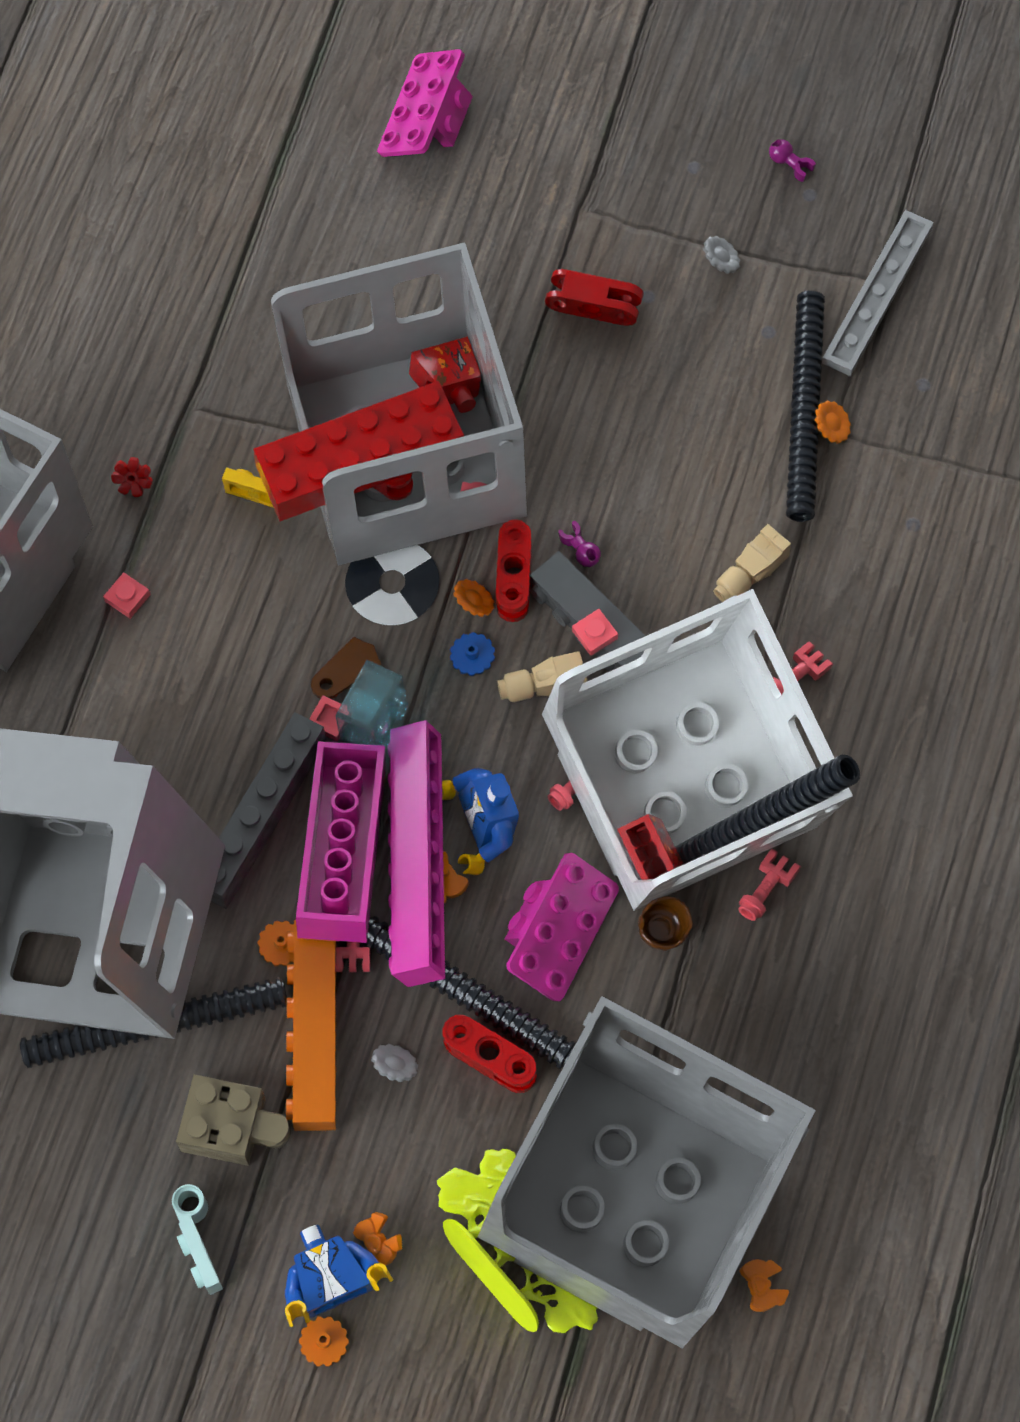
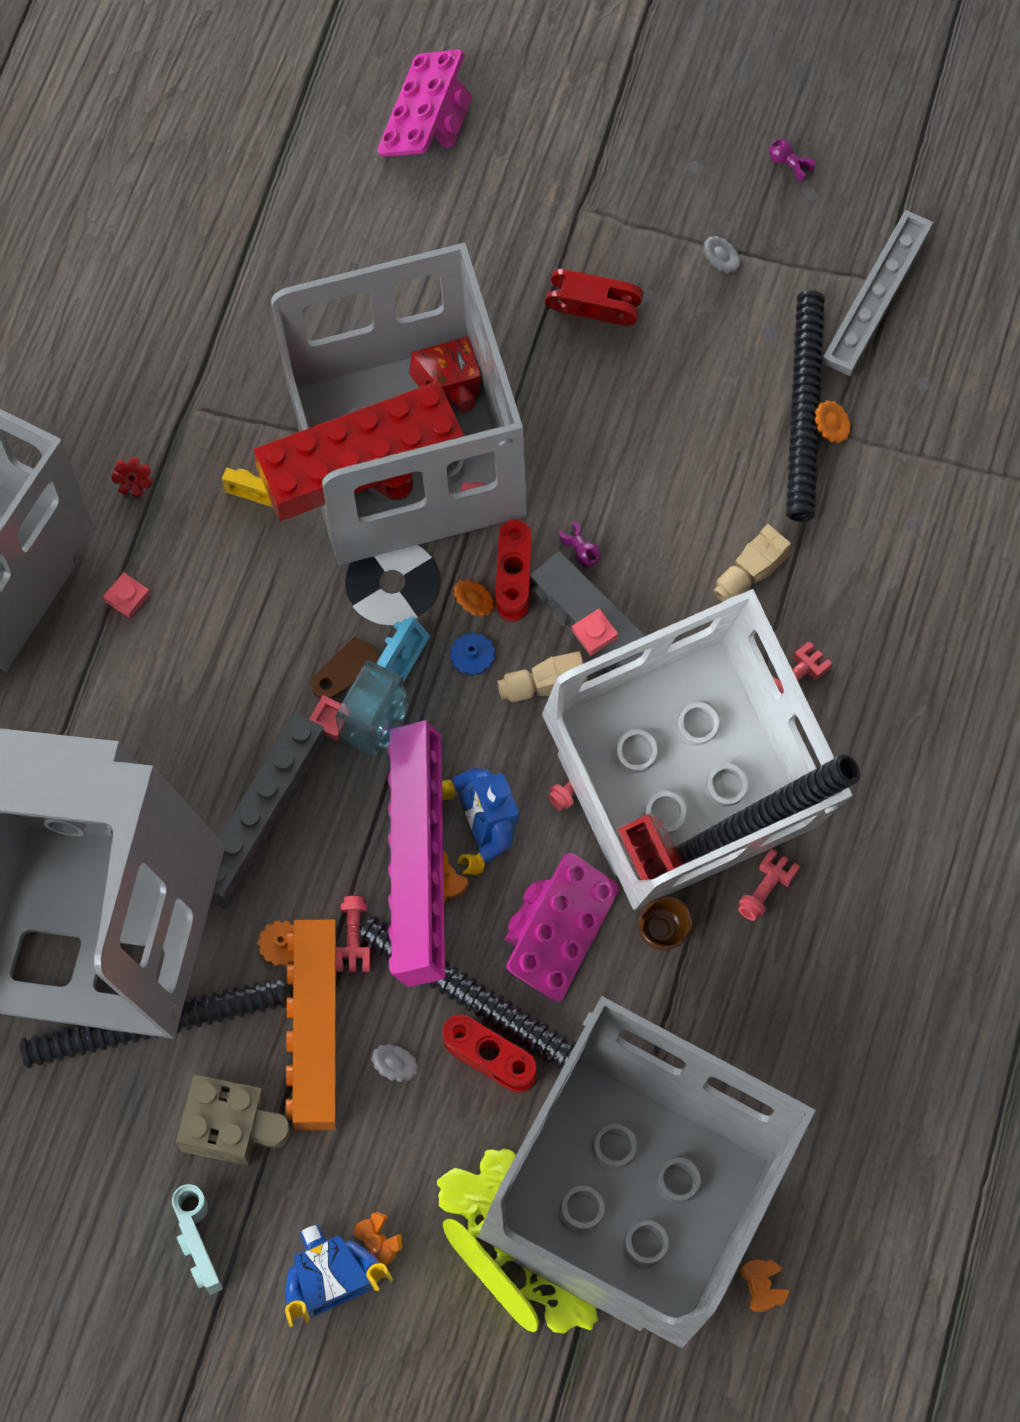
(323, 1341): orange piece -> none
(341, 842): dark pink brick -> none
(404, 647): none -> medium azure plate

